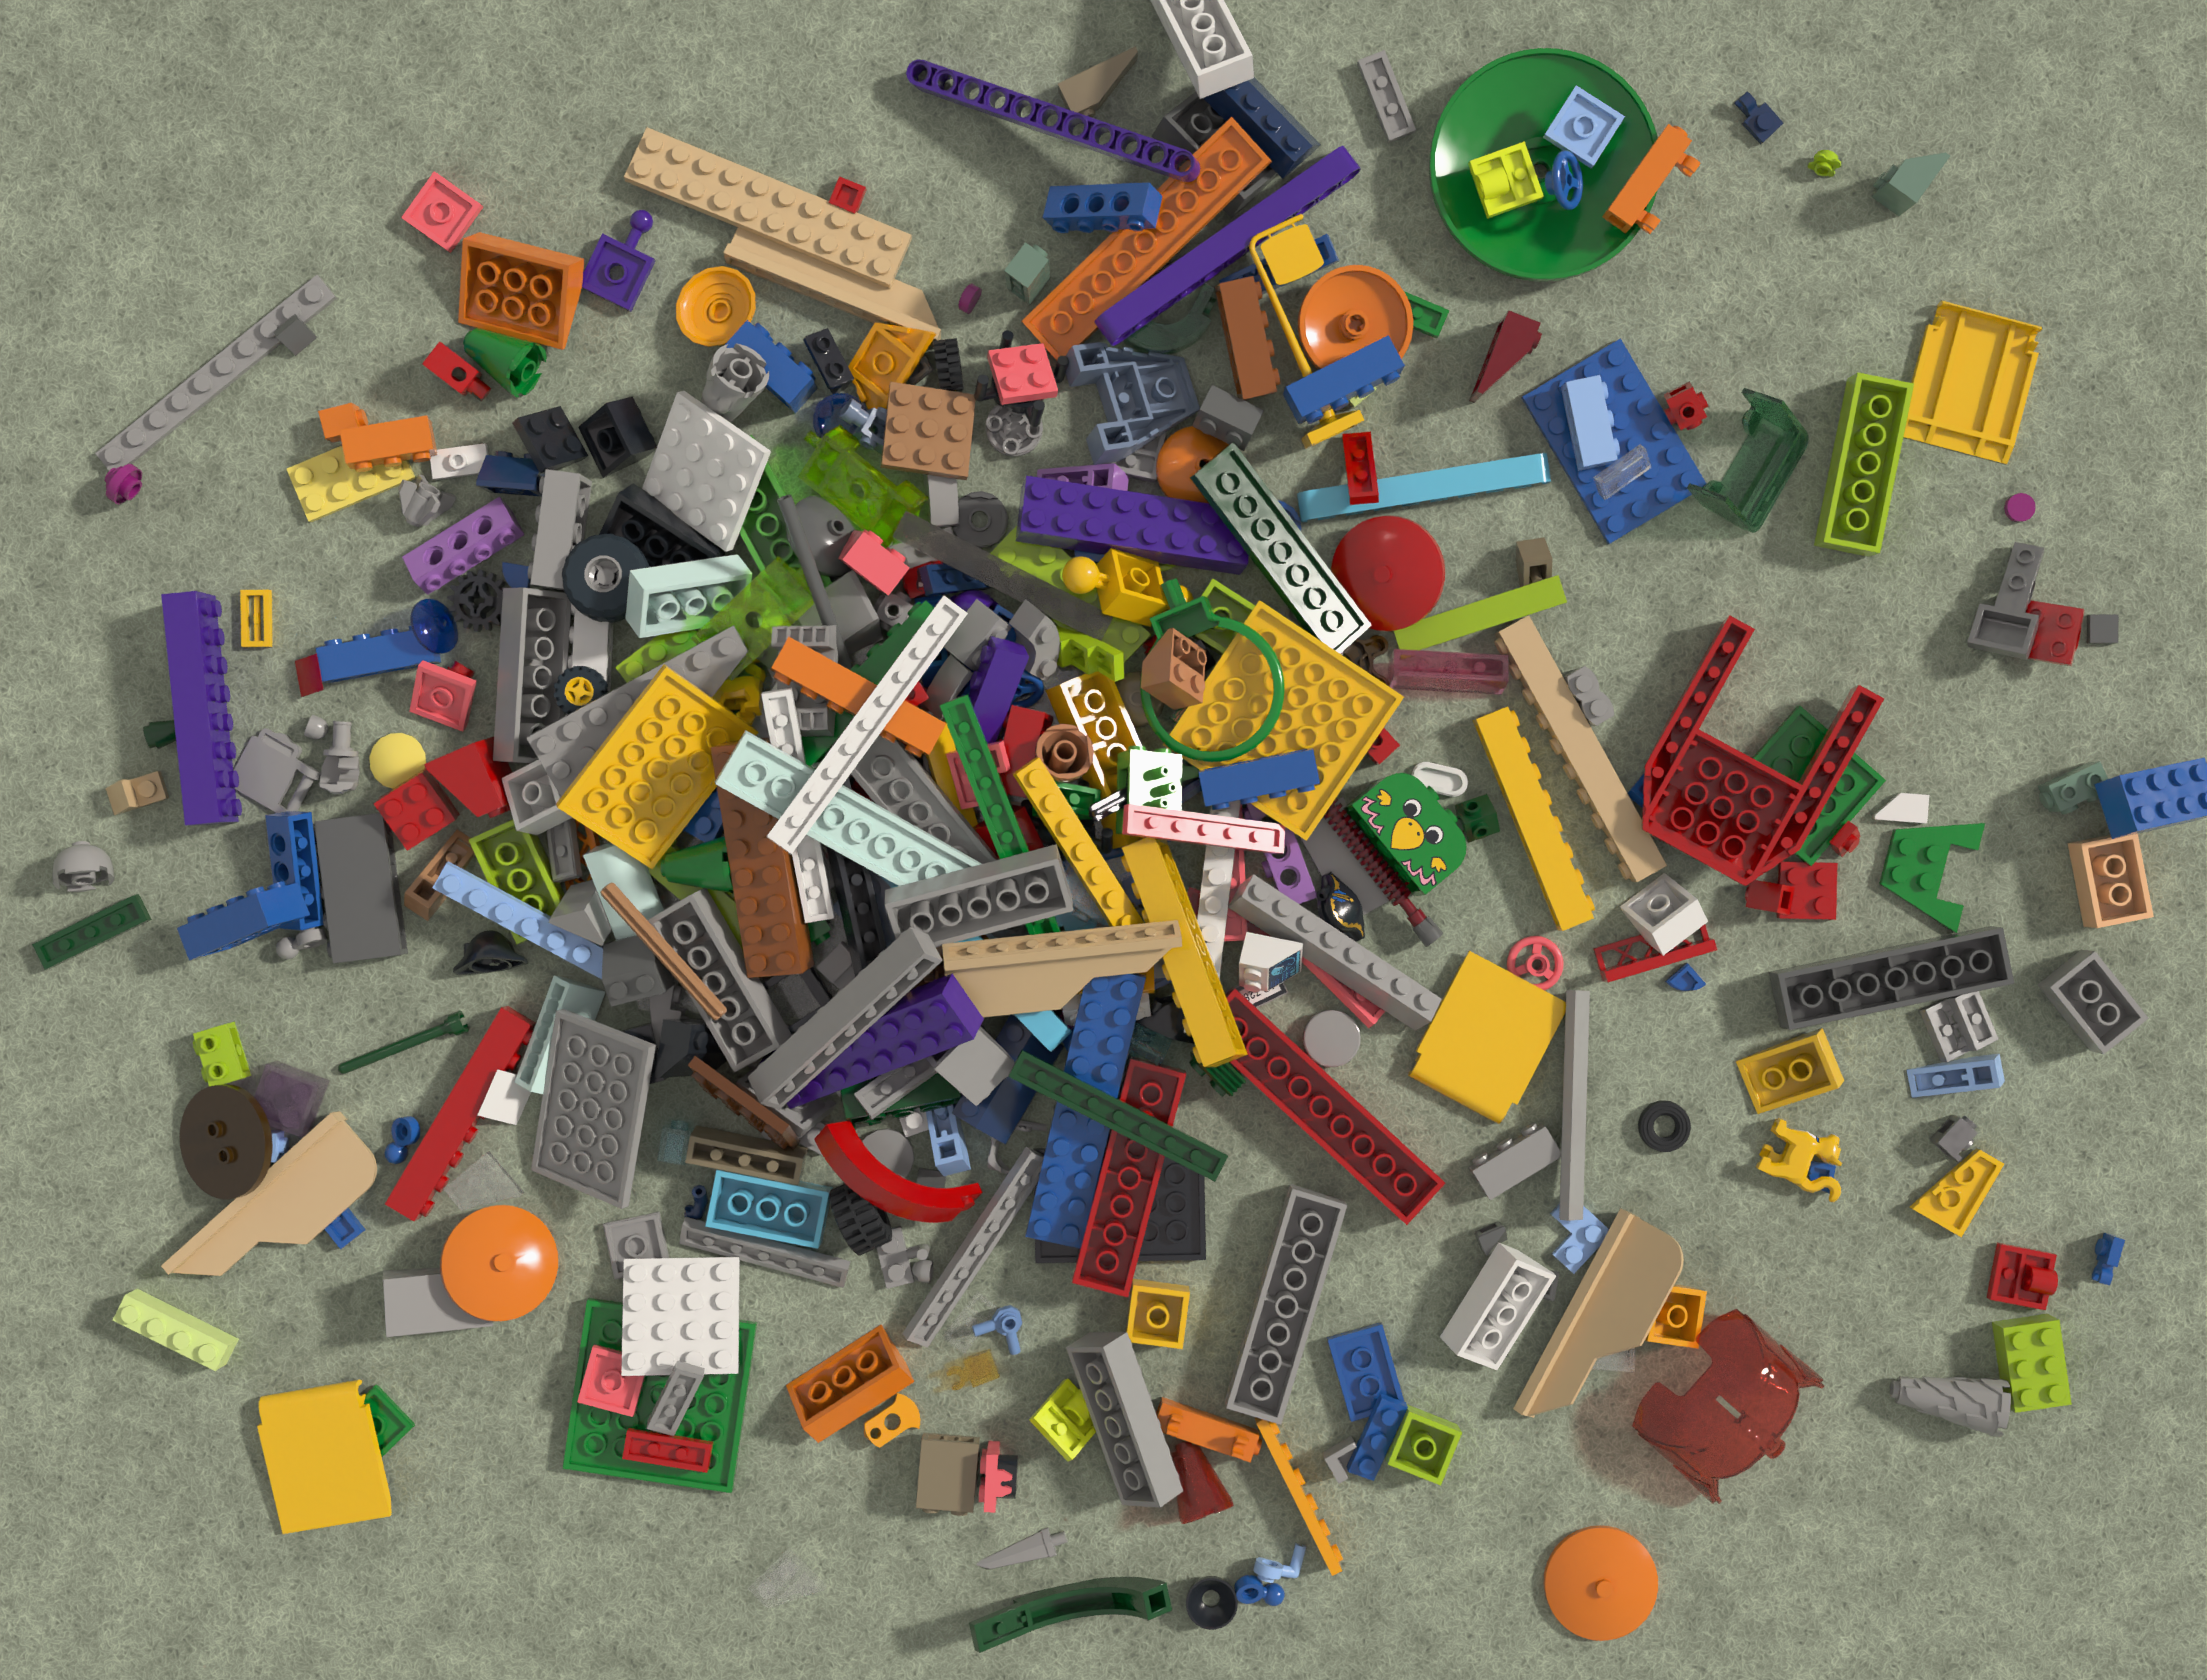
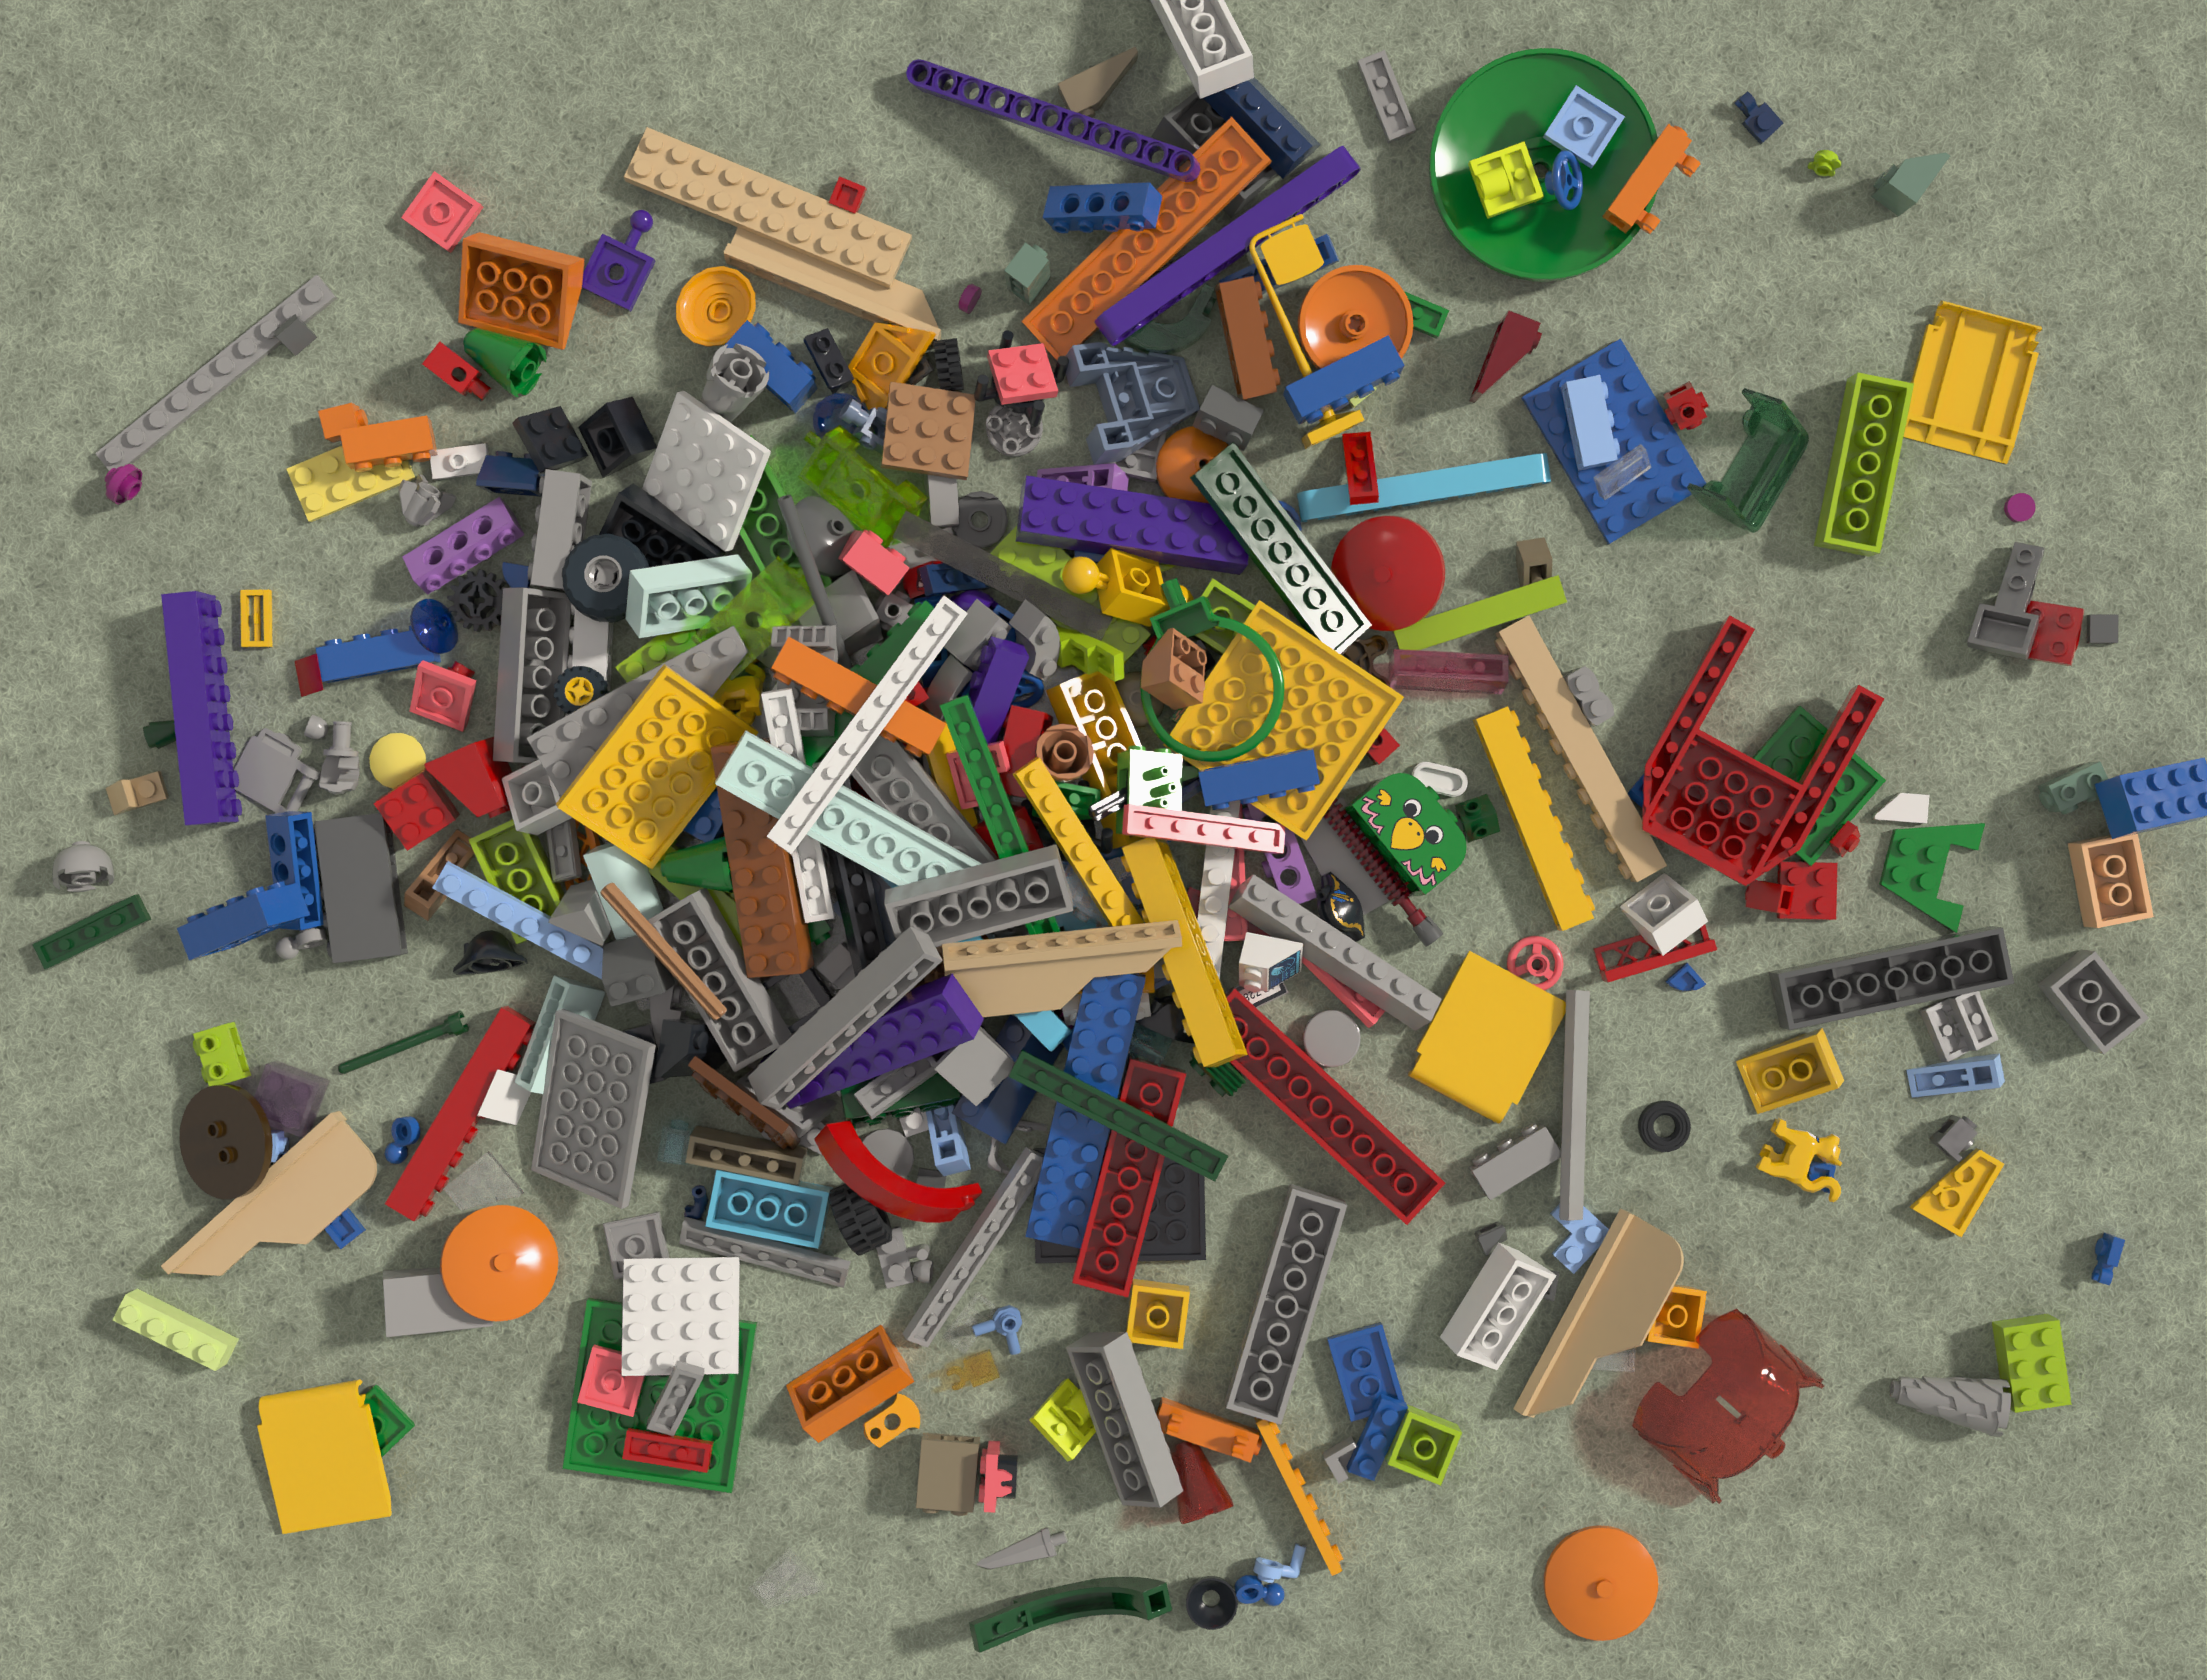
(2022, 1276): red plate -> none

